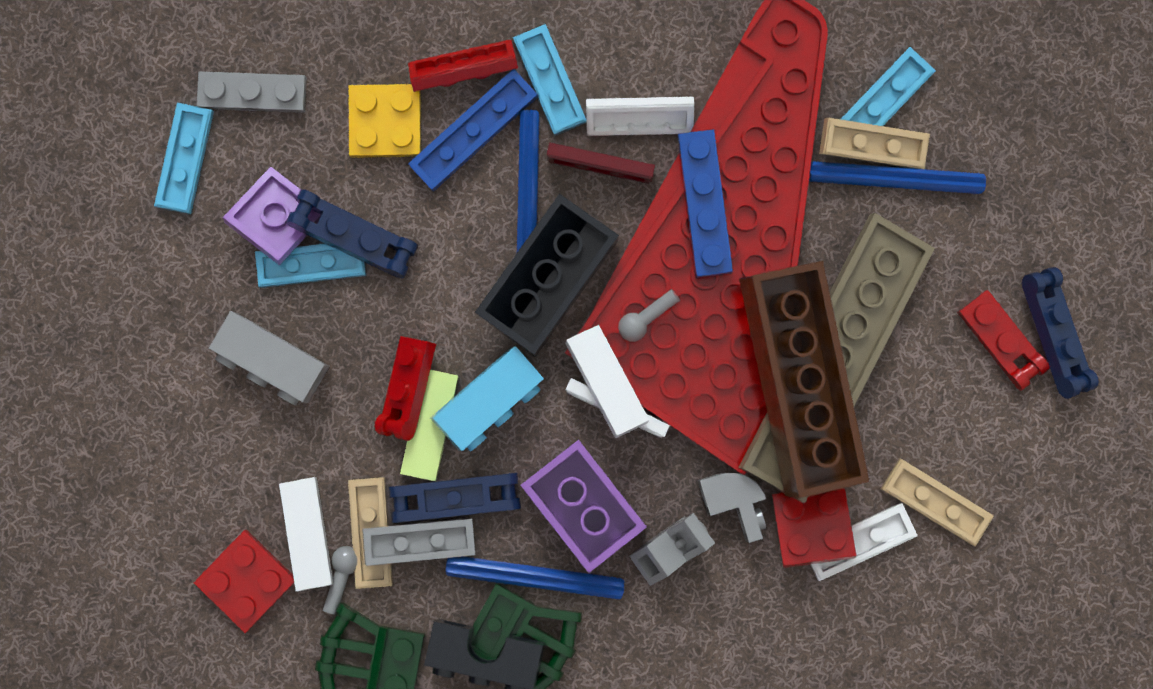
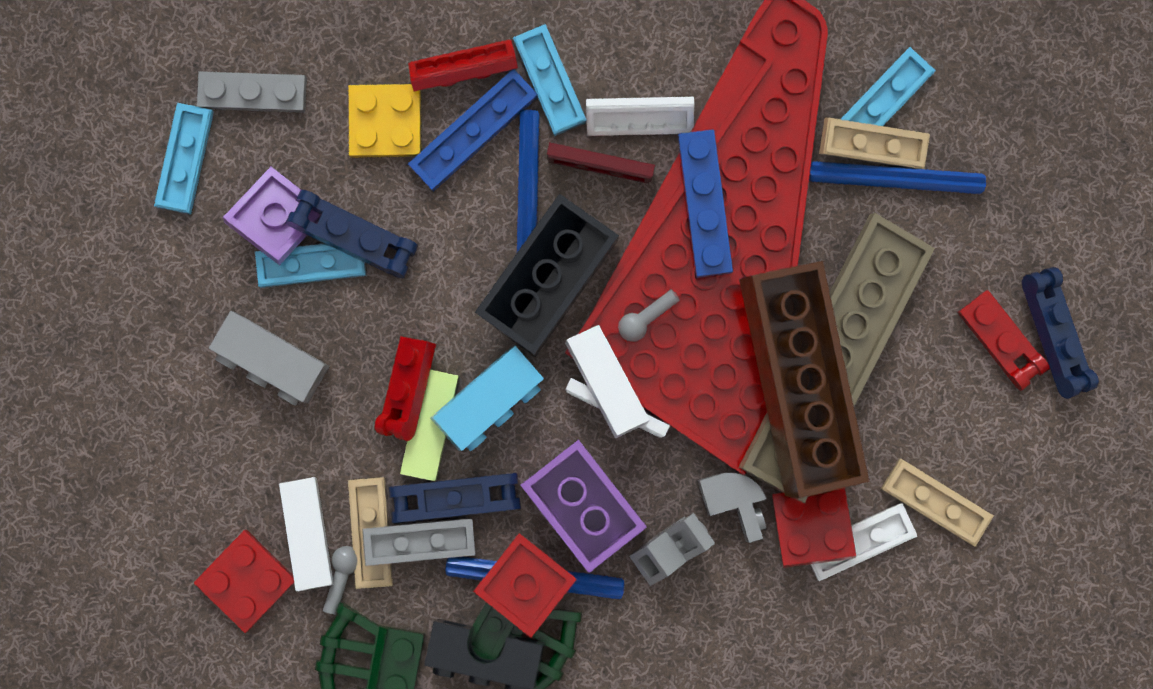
(525, 585): none -> red plate

